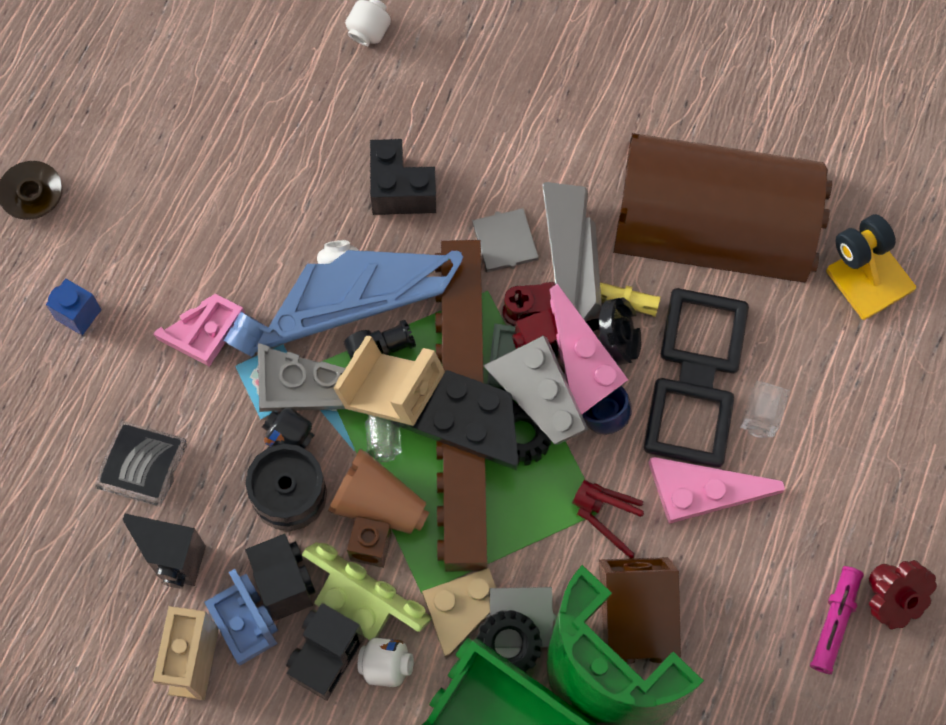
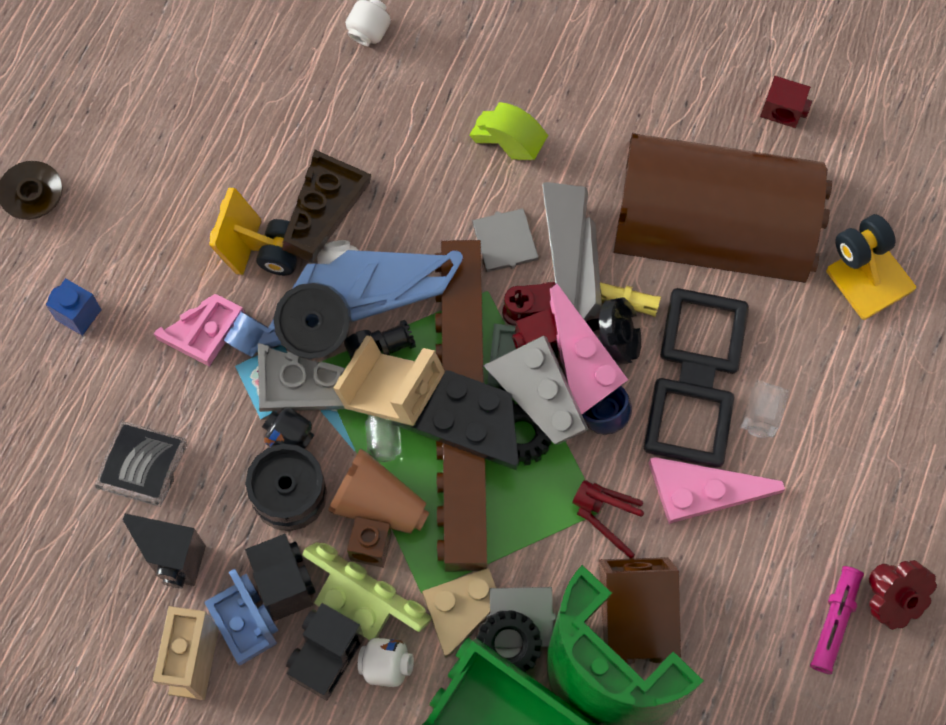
(237, 235): none -> yellow plate
(292, 325): none -> black wheel
(322, 204): none -> dark brown wing
(396, 187): black brick -> none
(512, 129): none -> lime brick
(786, 102): none -> dark red brick

